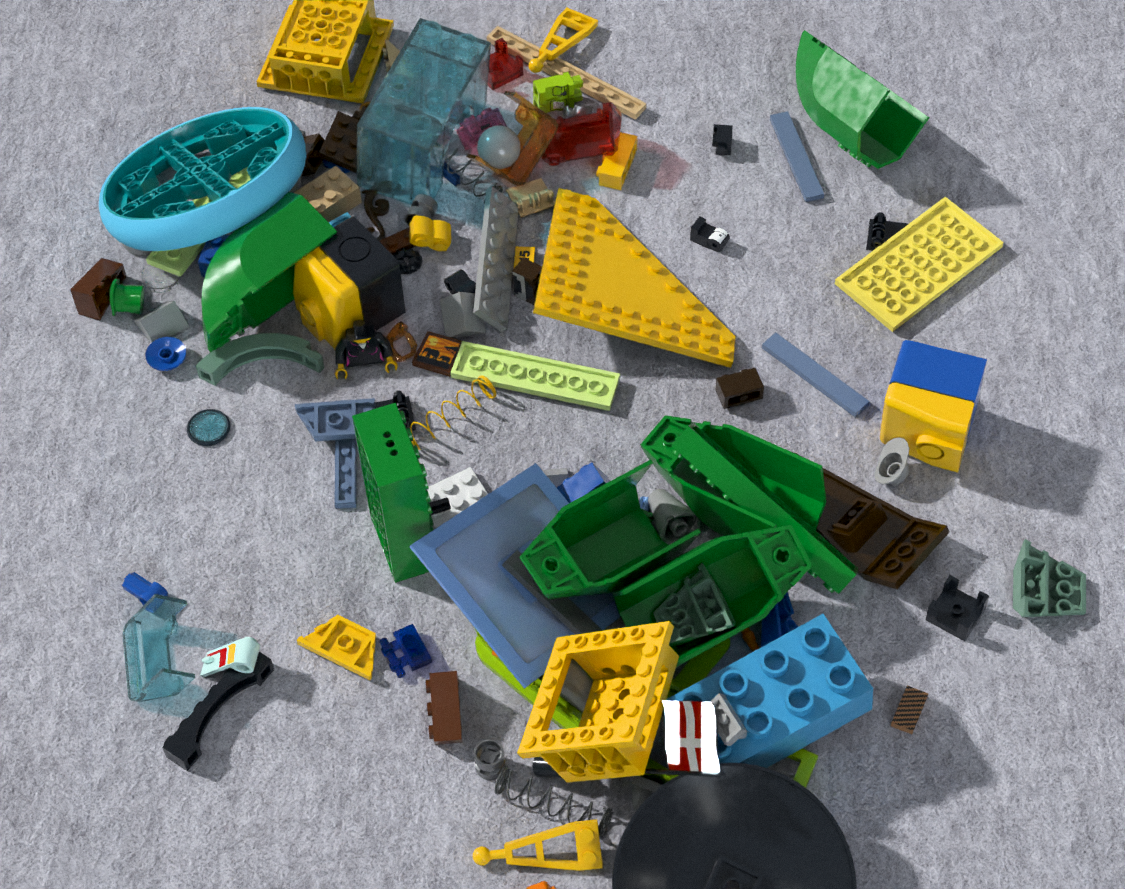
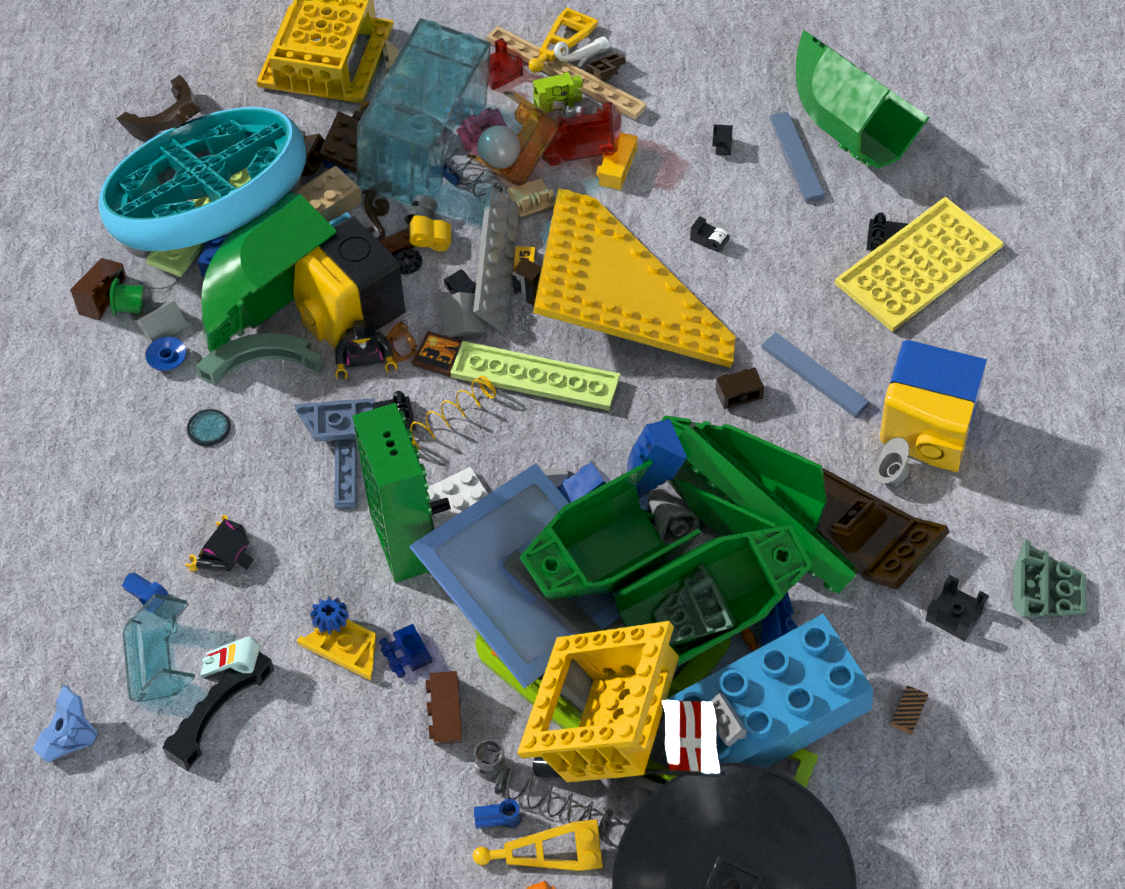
(67, 730): none -> medium blue piece
(172, 117): none -> dark brown animal
(223, 549): none -> black torso
(329, 615): none -> blue gear
(495, 815): none -> blue piece
(598, 46): none -> white plant
(605, 67): none -> dark brown plate
(663, 447): none -> blue wedge

